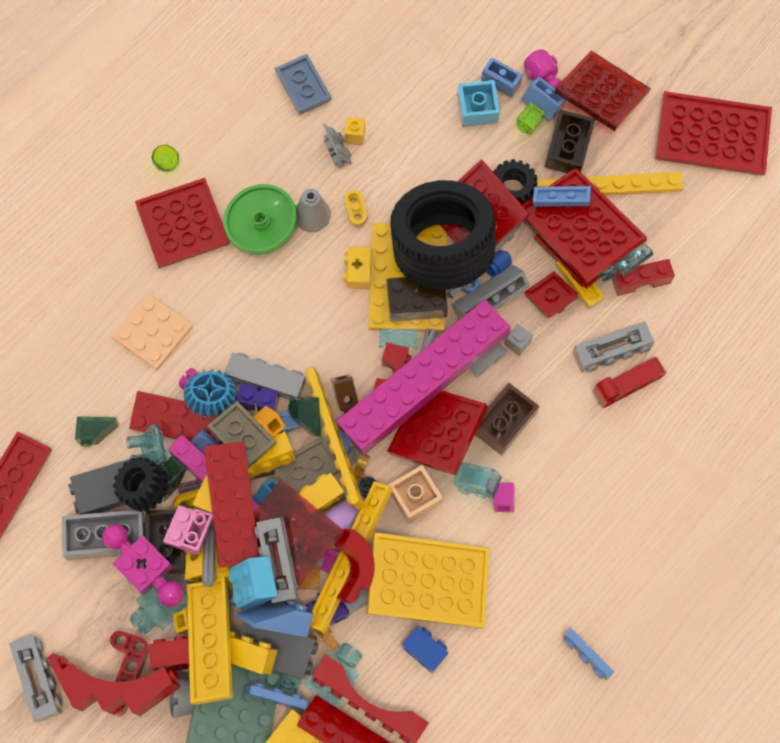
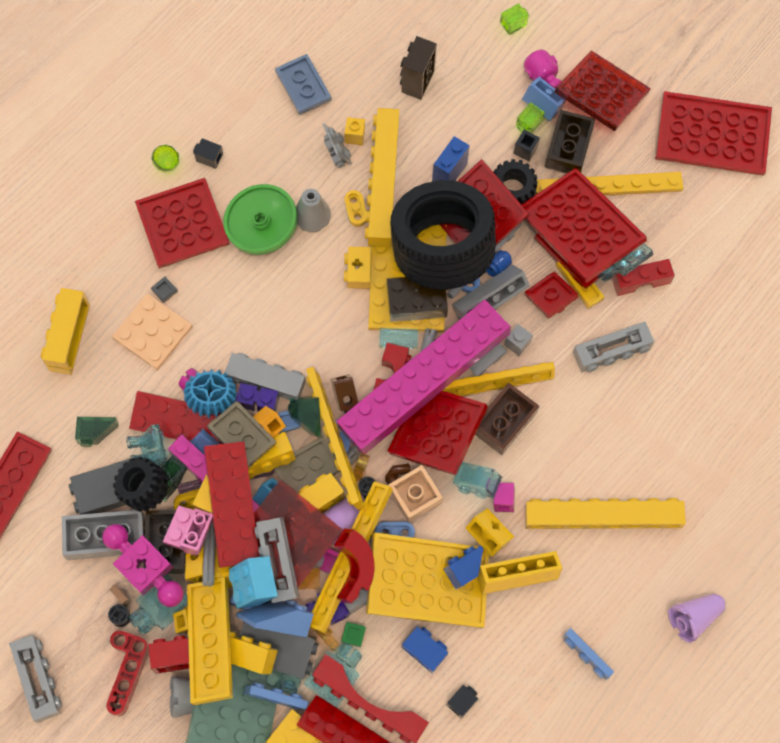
(65, 331): none -> yellow piece
(120, 595): none -> medium nougat tile
(123, 615): none -> black wheel
(139, 694): red arch -> none
(164, 289): none -> dark grey tile
(208, 153): none -> black brick
(353, 634): none -> green plate
(383, 177): none -> yellow brick
(395, 471): none -> reddish brown arm
(396, 528): none -> medium blue plate
(418, 67): none -> dark brown brick
(451, 161): none -> blue brick
(462, 701): none -> black brick
(464, 569): none -> blue slope
(478, 103): medium azure brick -> none
(489, 532): none -> yellow brick
(499, 380): none -> yellow plate
(505, 77): medium blue brick -> none
(514, 19): none -> clear neon green brick
(519, 572): none -> yellow brick
(526, 145): none -> black brick
(562, 196): medium blue plate -> none
(604, 514): none -> yellow brick
(612, 390): red beam -> none
(696, 615): none -> lavender cone

